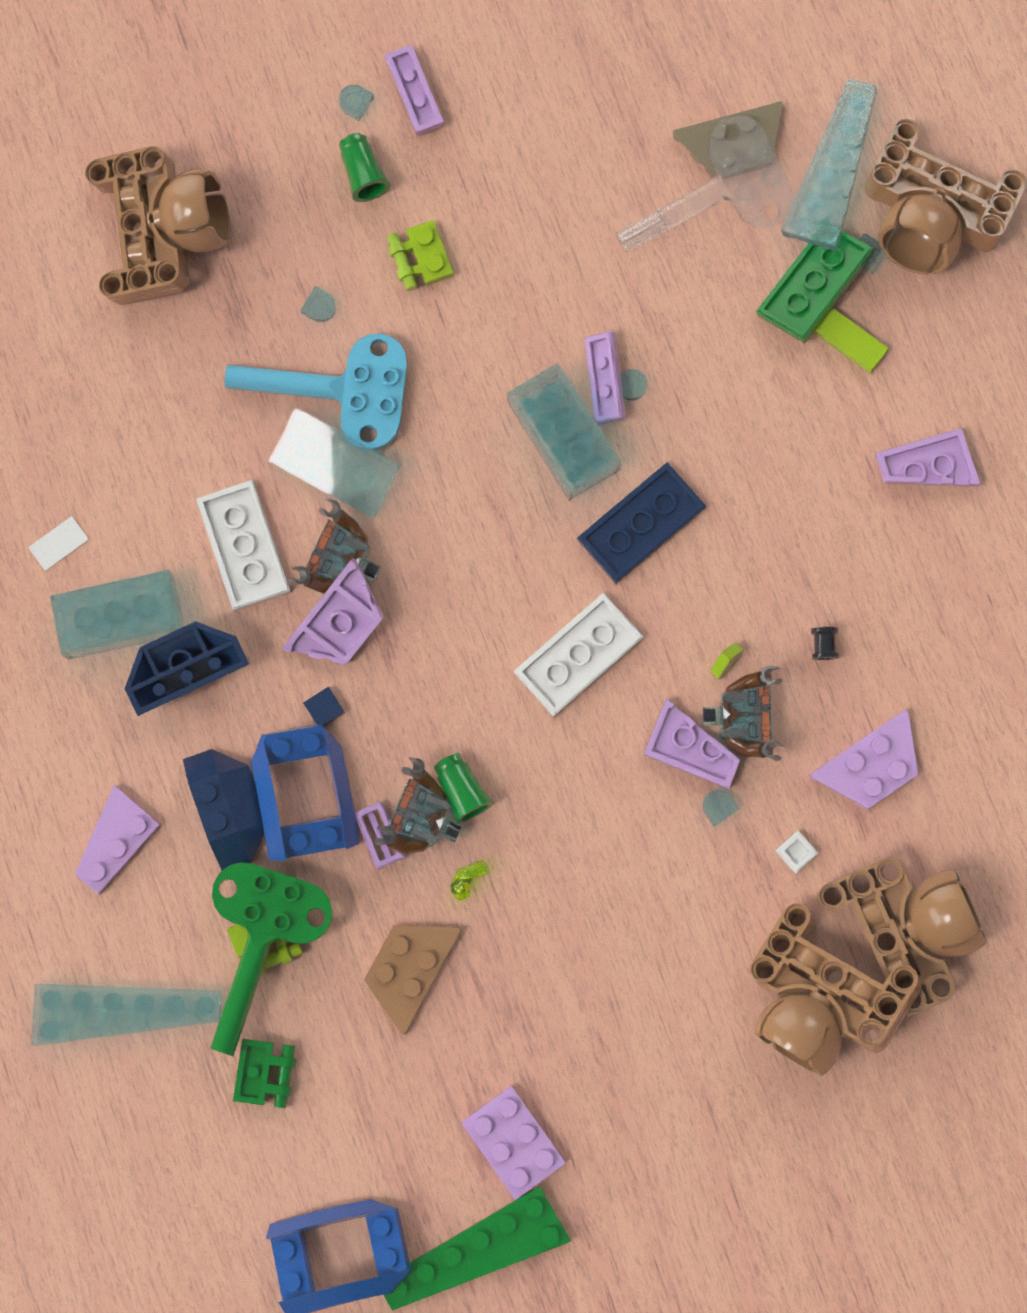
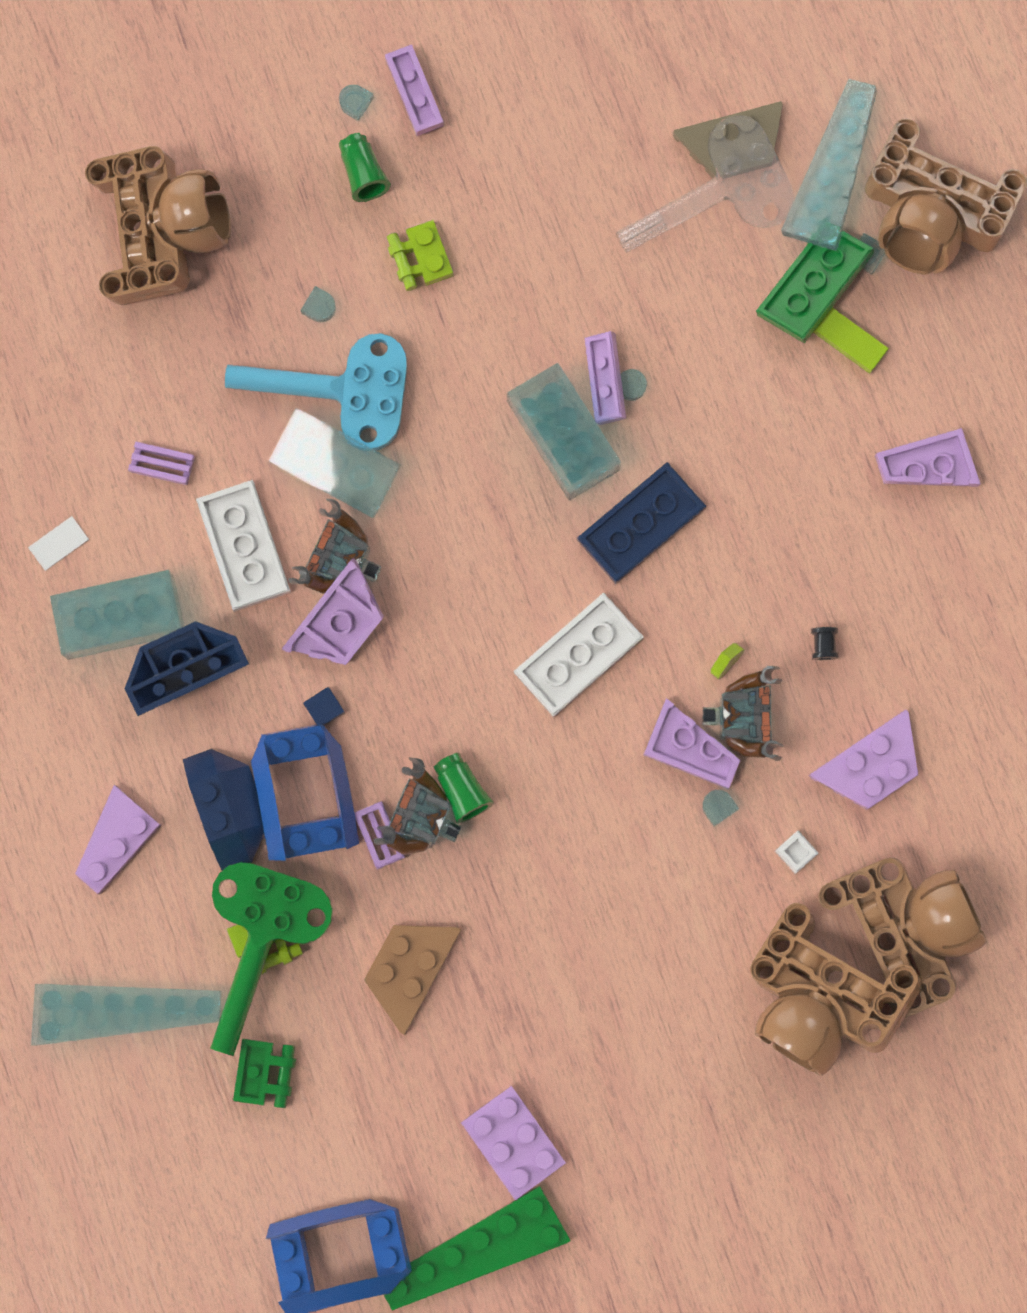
(137, 457): none -> lavender tile
(463, 879): clear neon green arm -> none

